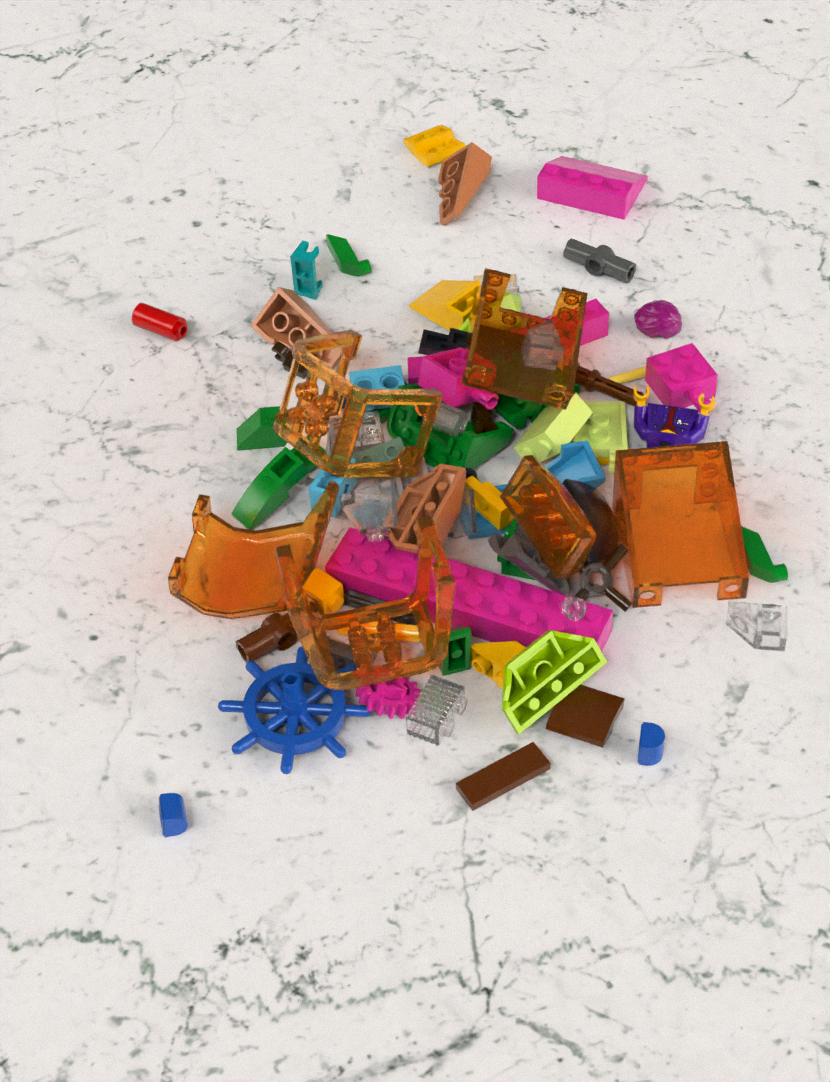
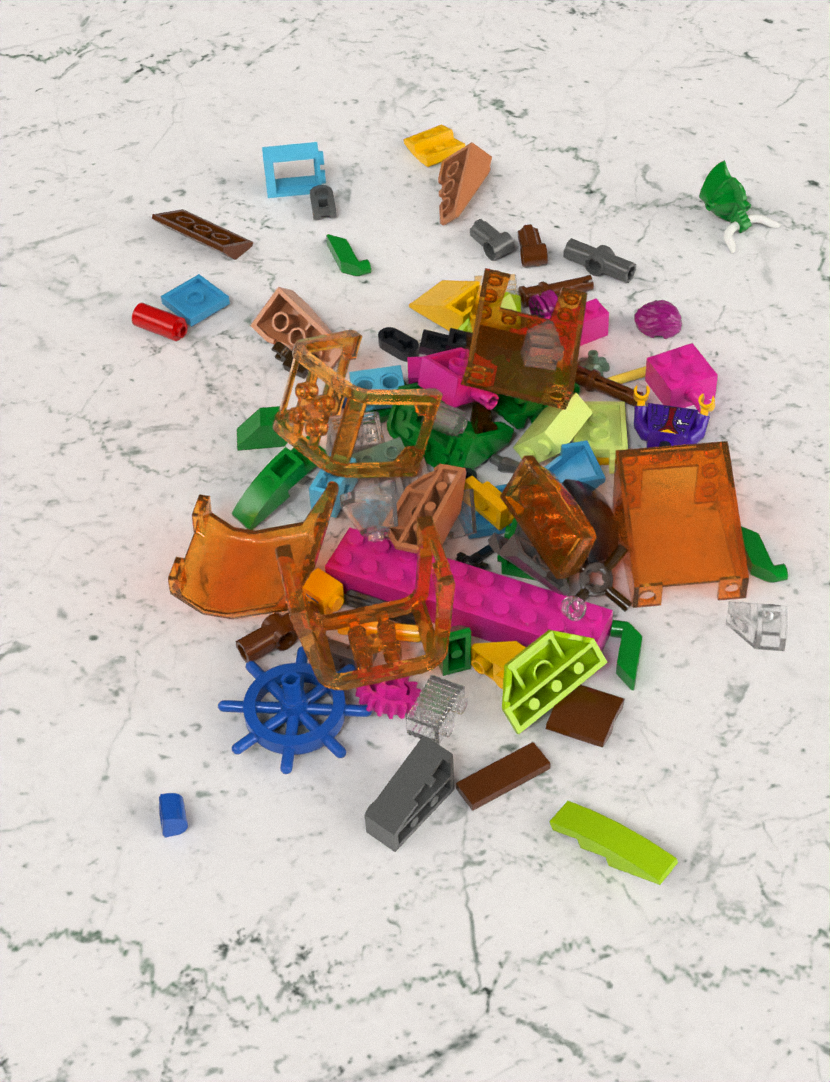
(195, 300): none -> dark azure plate
(204, 232): none -> reddish brown slope
(294, 185): none -> medium azure window
(304, 271): teal hinge -> none
(320, 198): none -> dark grey plate
(398, 343): none -> black beam
(411, 794): none -> dark grey wedge
(476, 558): none -> black piece
(493, 242): none -> dark grey piece
(504, 464): none -> flat silver bar
(532, 250): none -> reddish brown piece
(543, 305): none -> magenta wheel
(579, 284): none -> reddish brown pin
(589, 186): dark pink slope -> none
(594, 362): none -> sand green plant
(615, 842): none -> lime slope
(628, 651): none -> green piece
(651, 744): blue brick -> none
(728, 201): none -> green helmet

